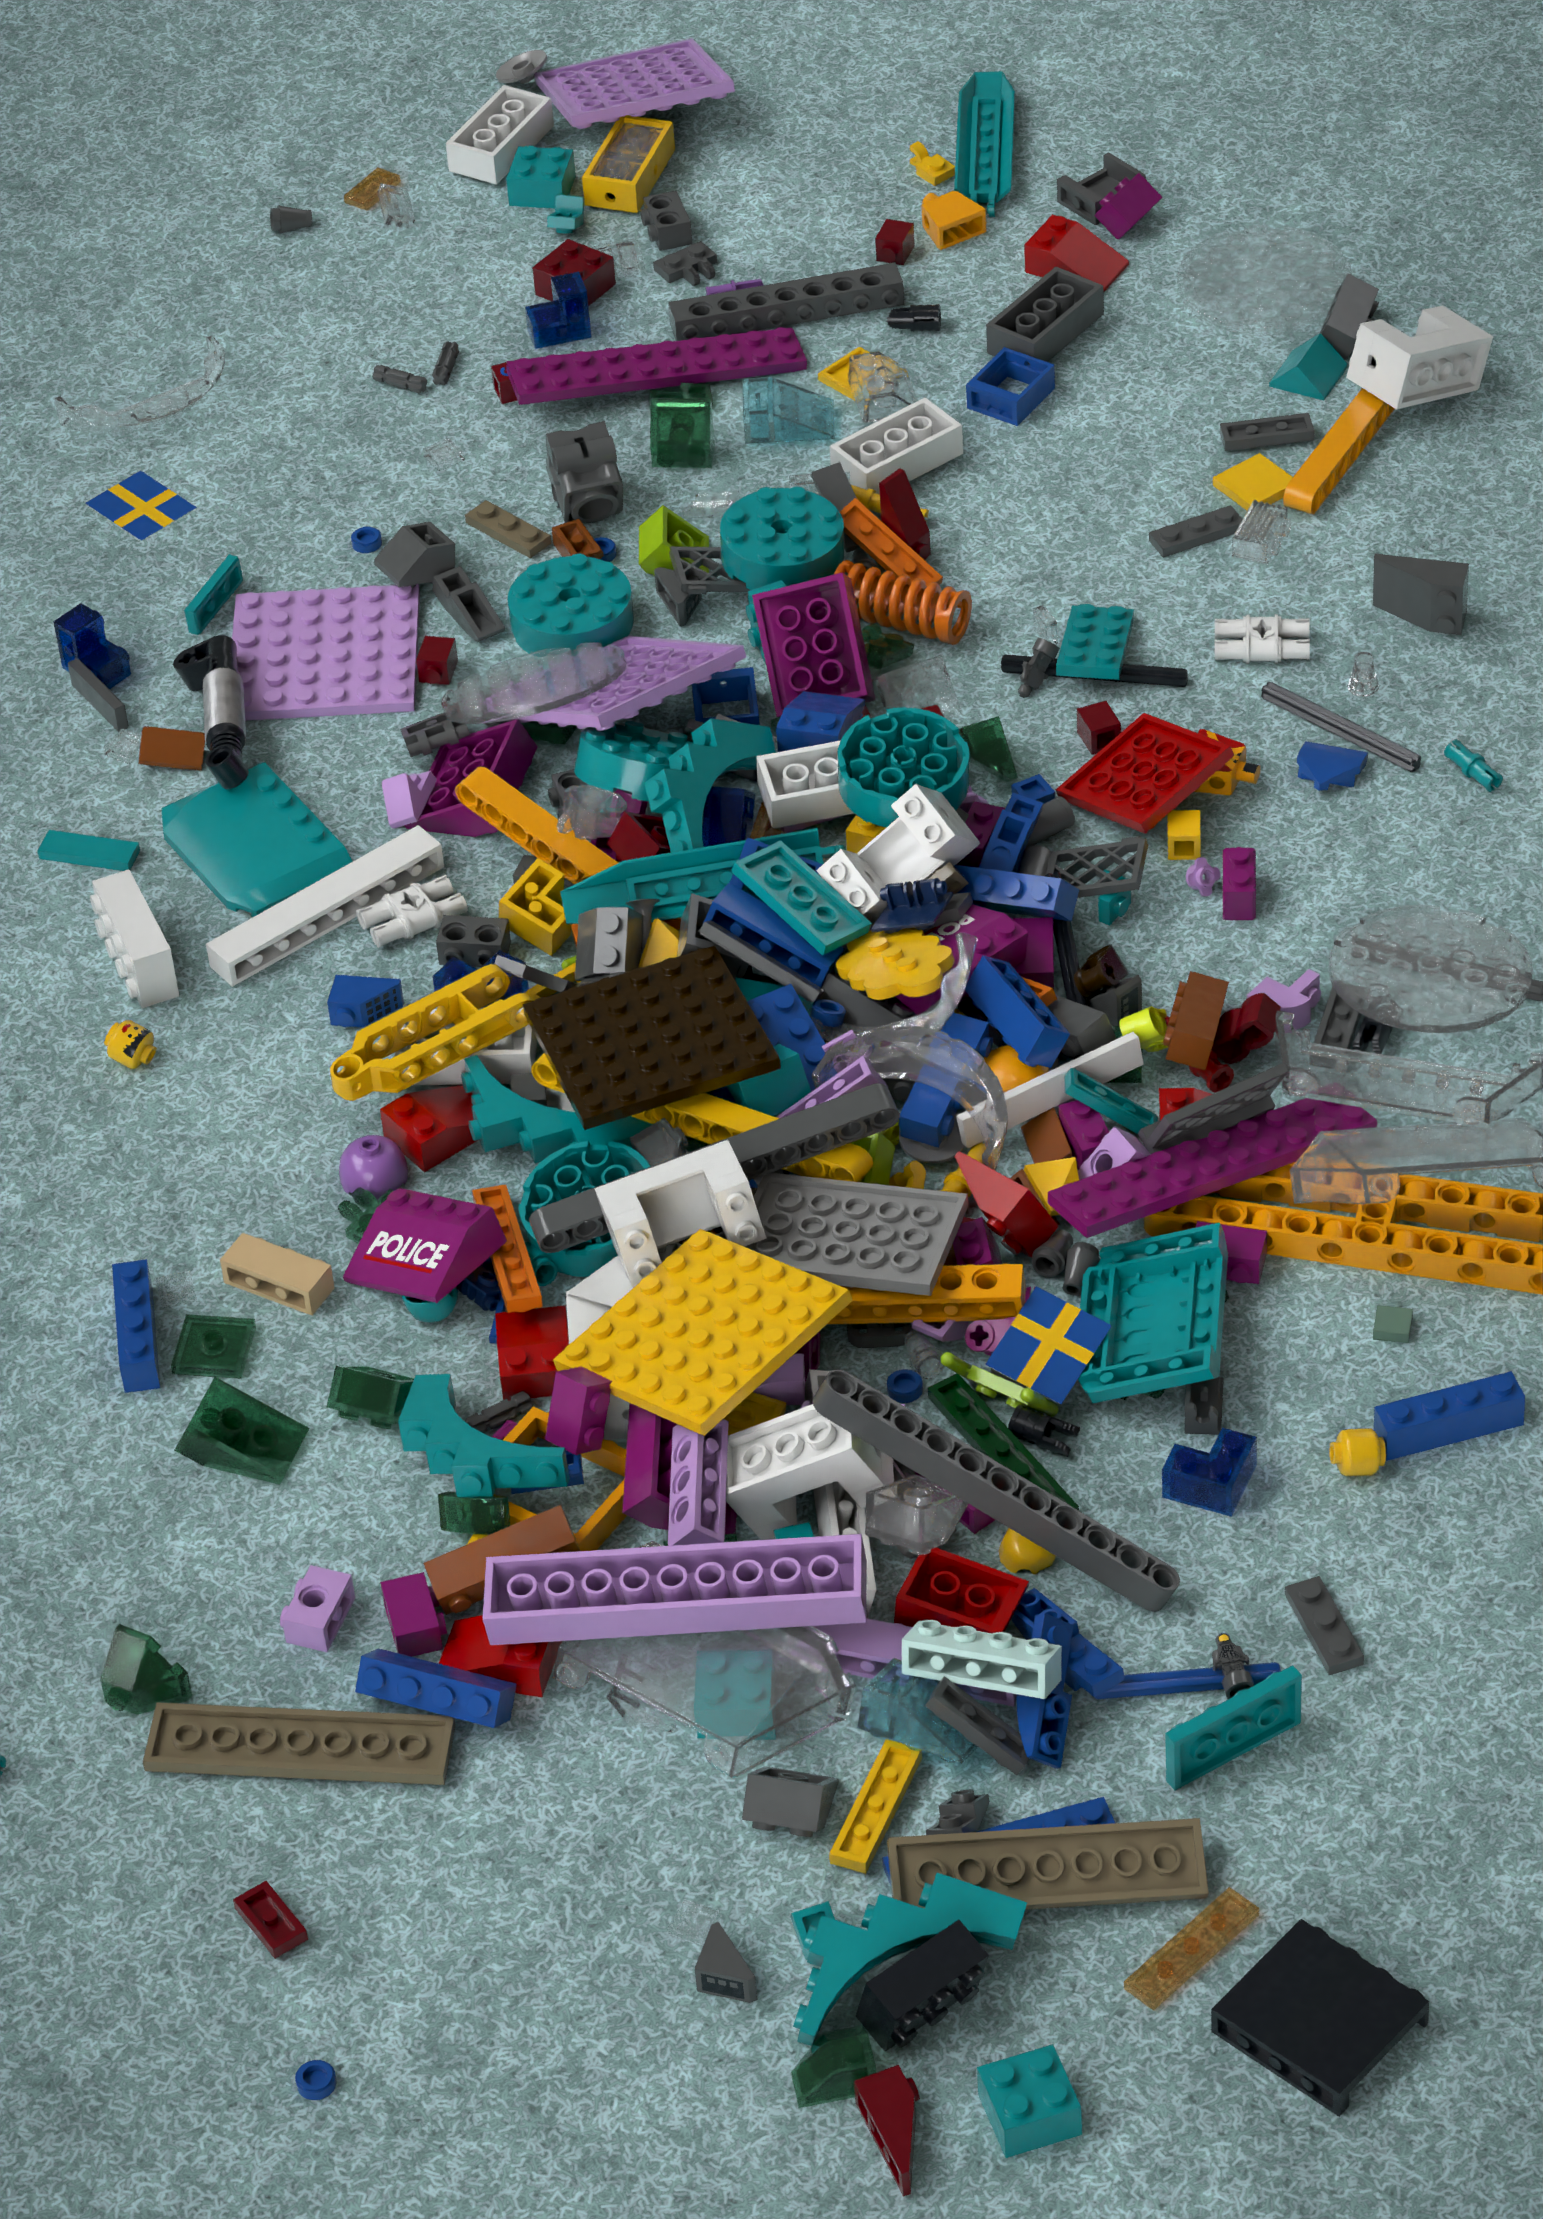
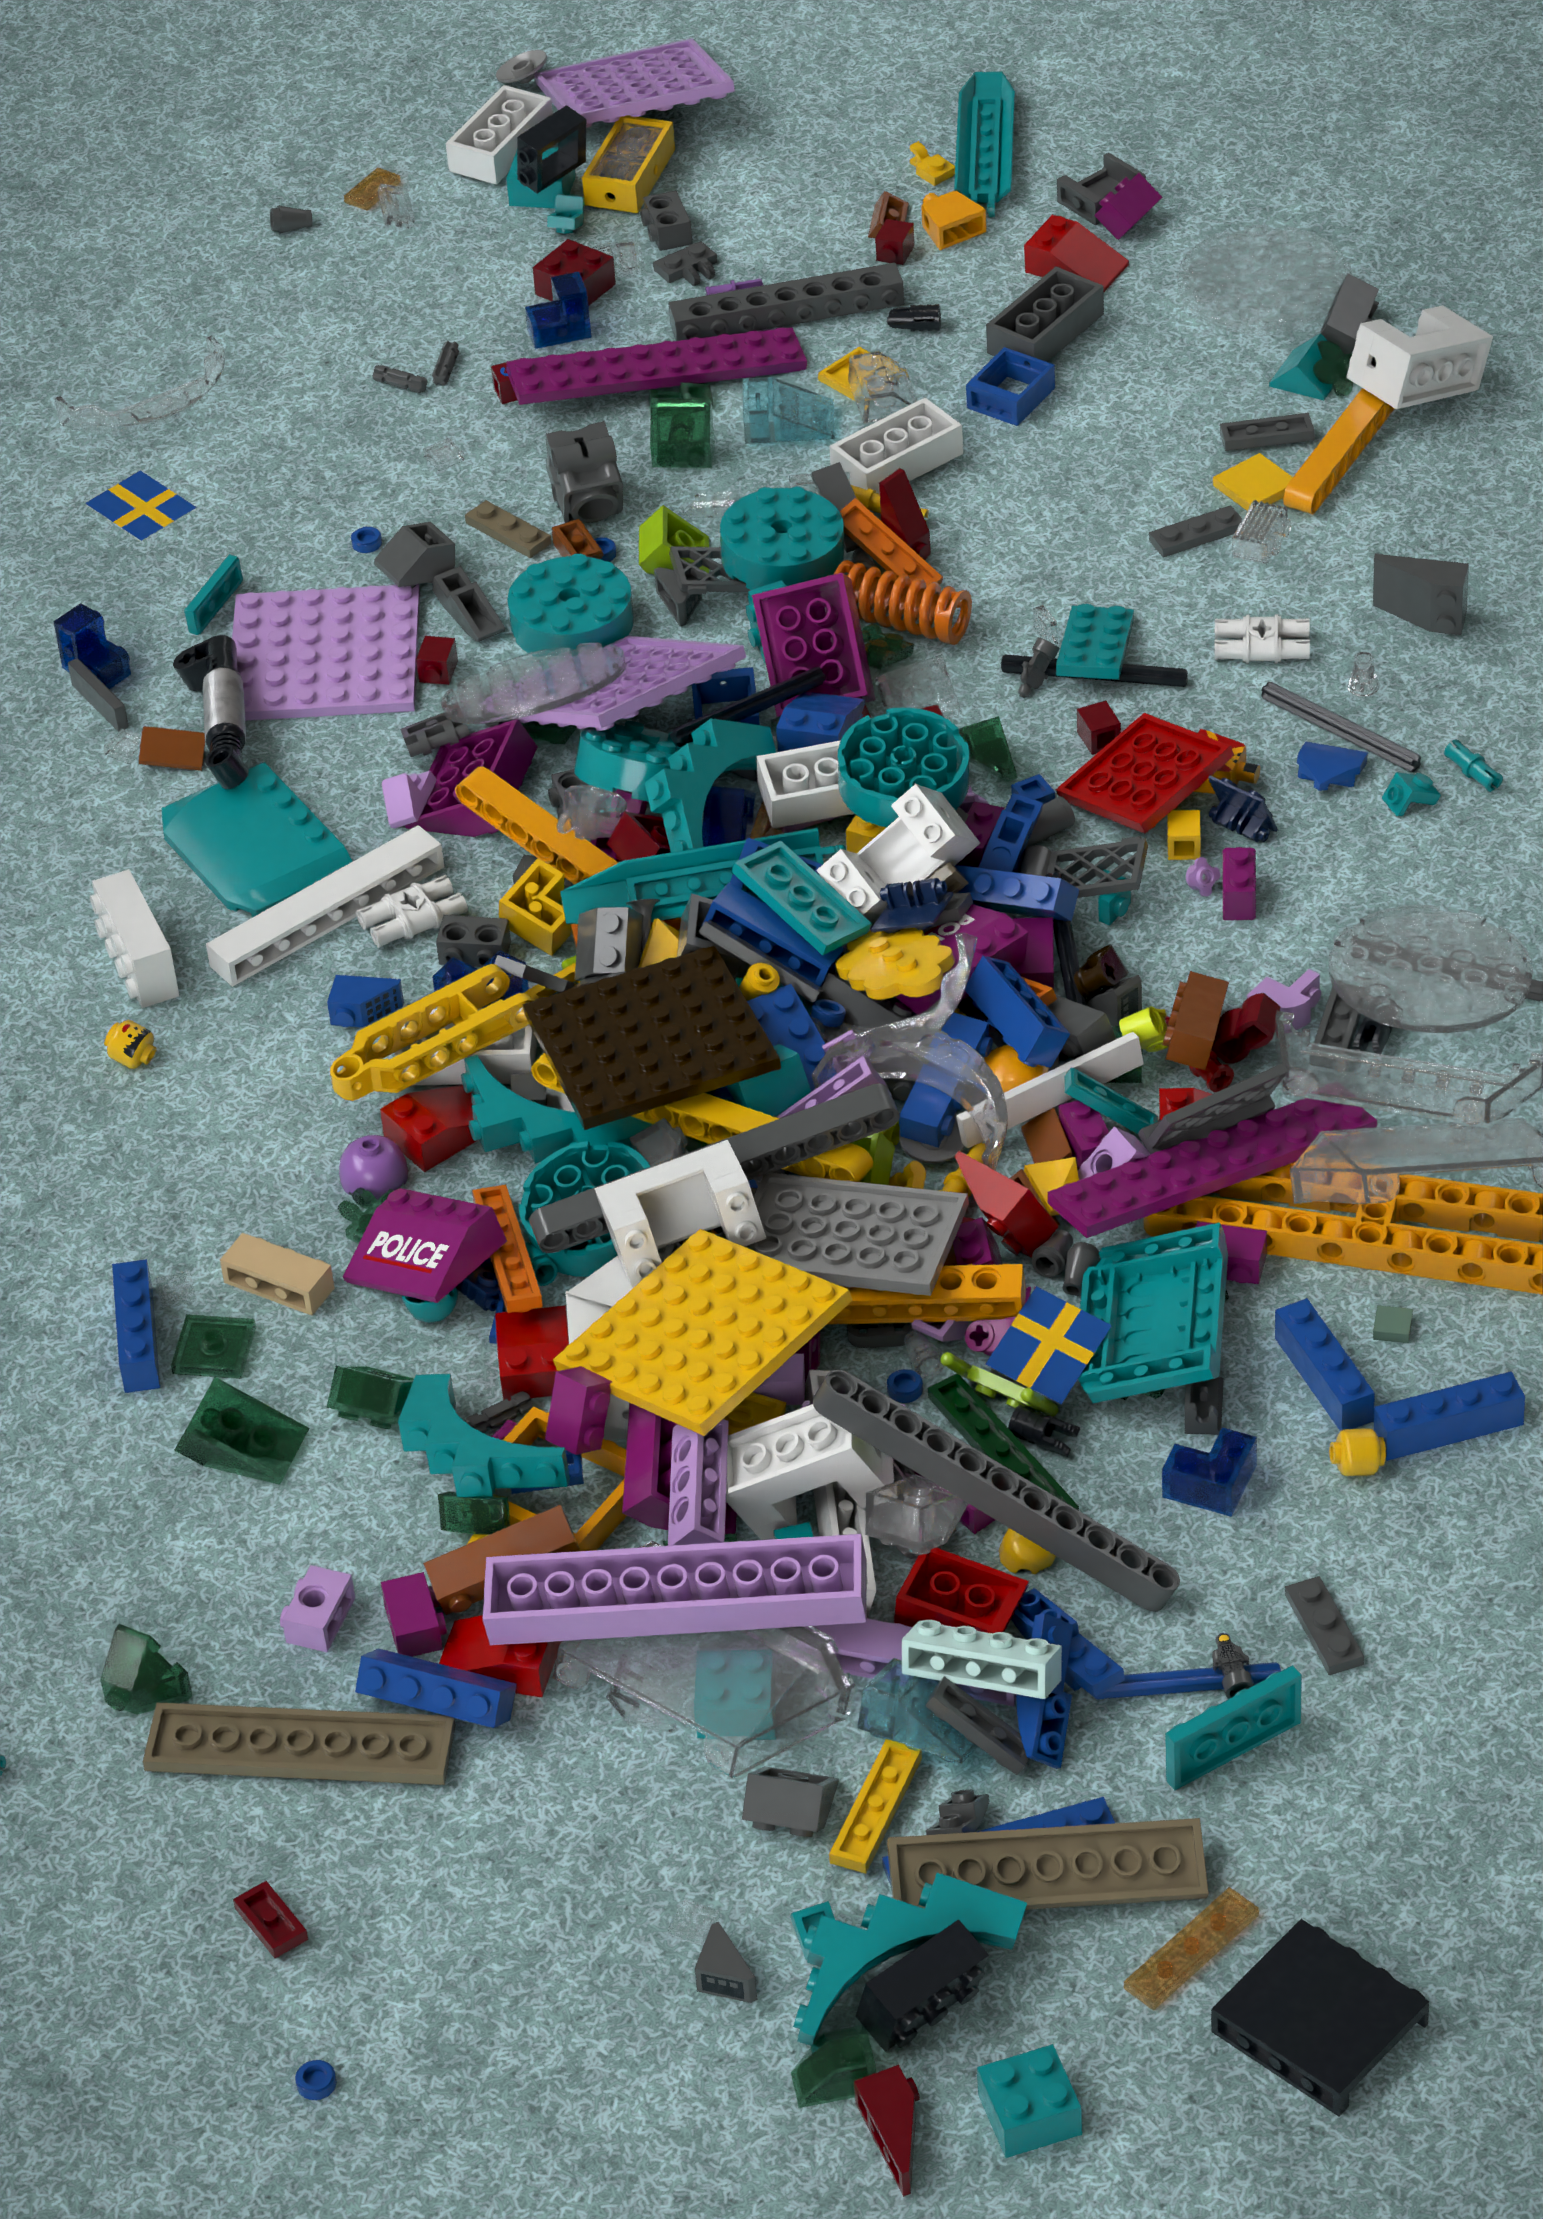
(88, 850): teal tile -> none
(561, 127): none -> black window
(754, 703): none -> black axle
(759, 980): none -> yellow brick
(887, 207): none -> dark orange slope
(1241, 810): none -> dark blue hinge
(1324, 1365): none -> blue brick
(1333, 368): none -> clear green plate
(1409, 788): none -> teal bracket

